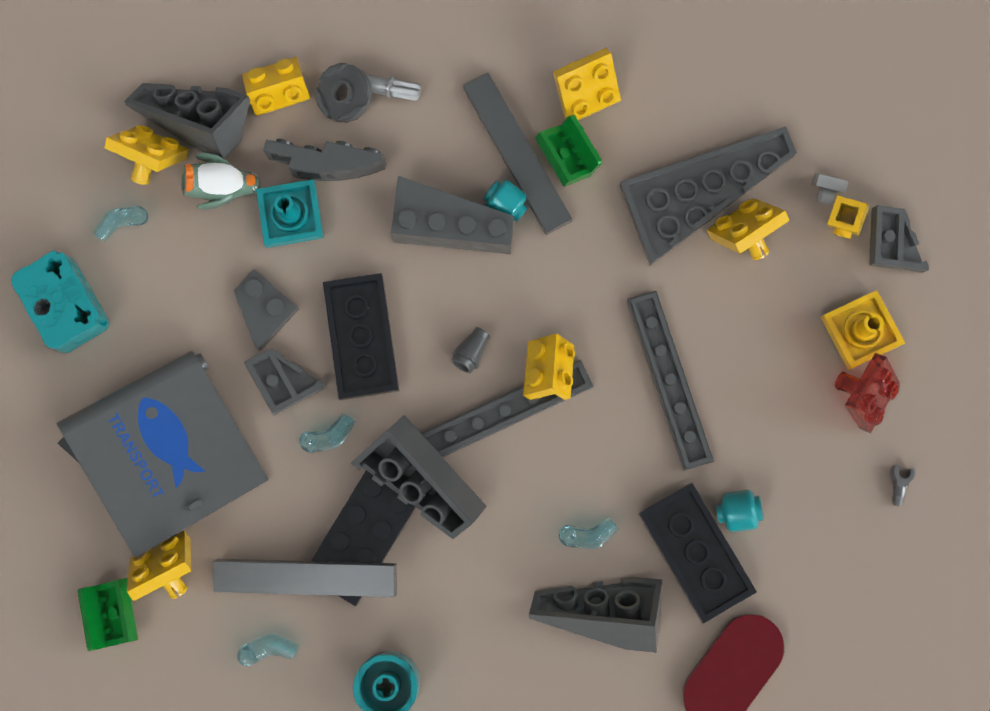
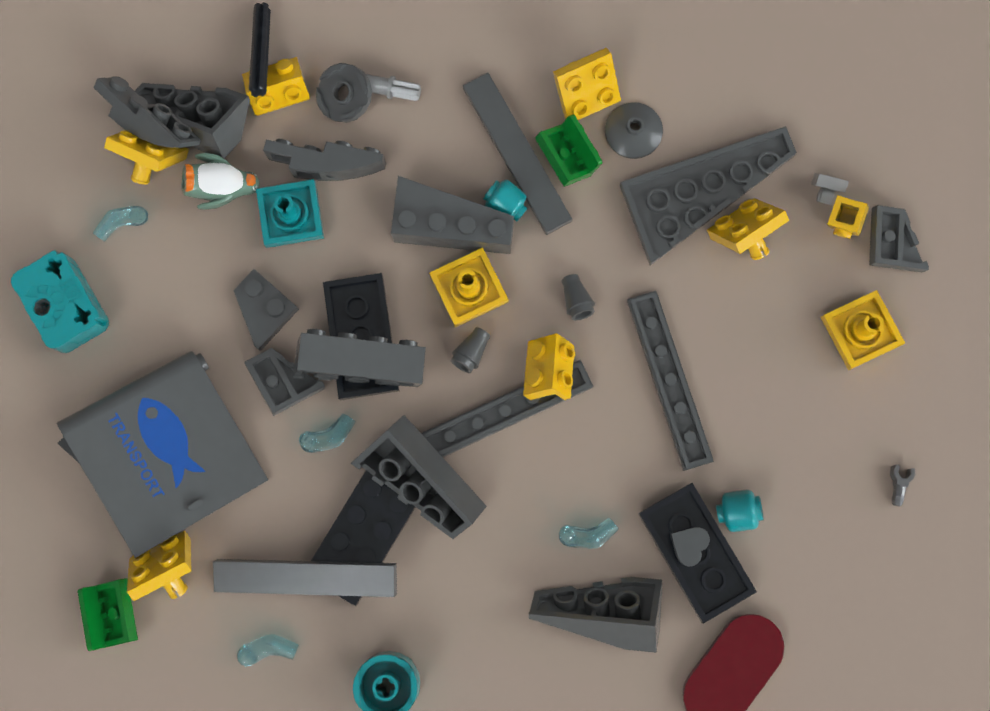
(148, 122): none -> dark grey slope
(259, 50): none -> black axle
(359, 359): none -> dark grey wedge
(469, 287): none -> yellow plate
(577, 299): none -> dark grey cone
(630, 142): none -> dark grey dish
(689, 545): none -> dark grey tile
(870, 392): clear red plate -> none

